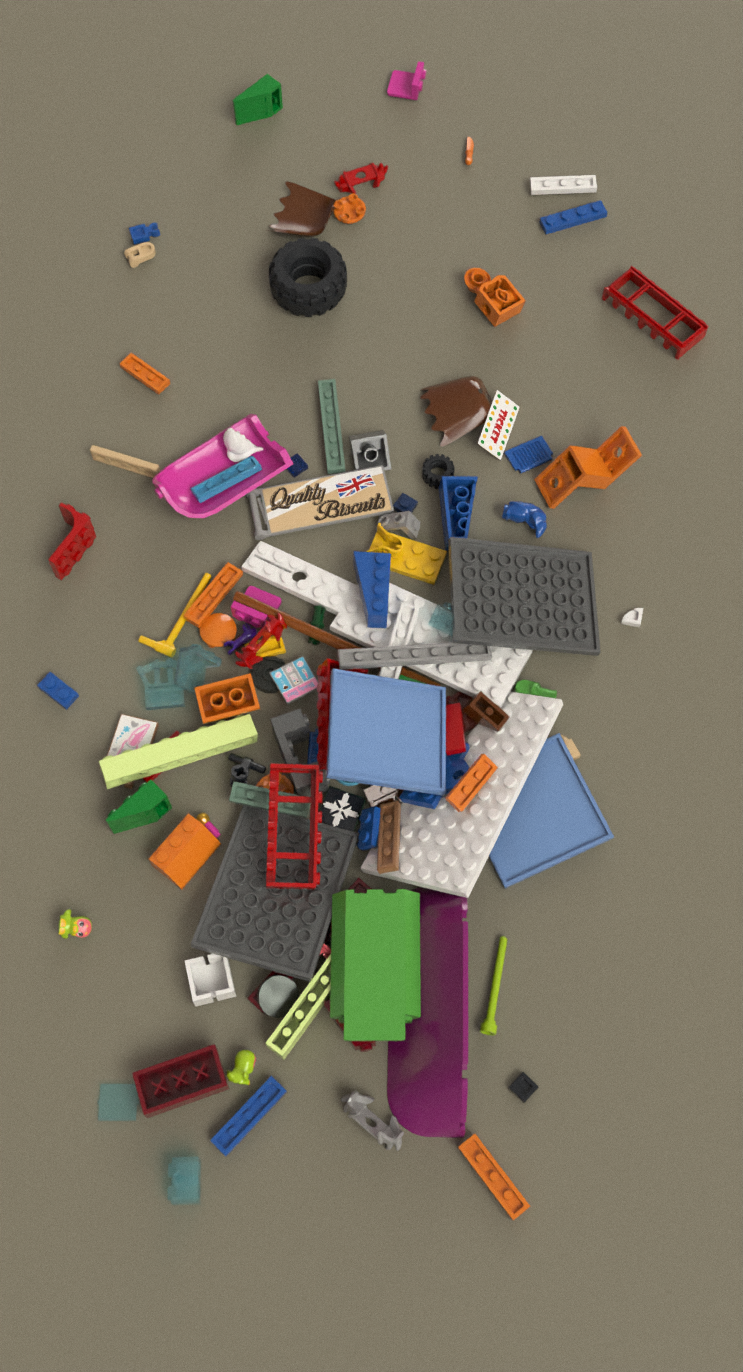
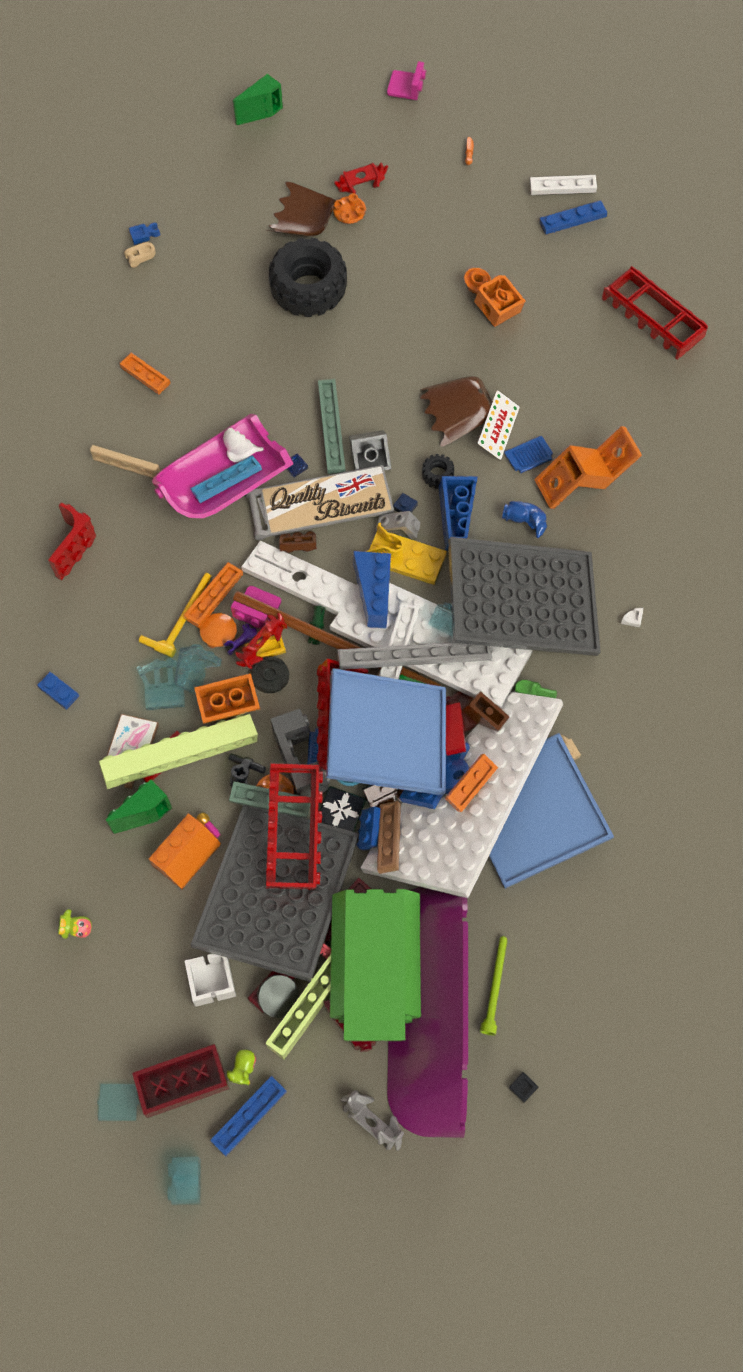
(294, 680): piece -> none
(298, 542): none -> reddish brown plate
(493, 1177): orange plate -> none

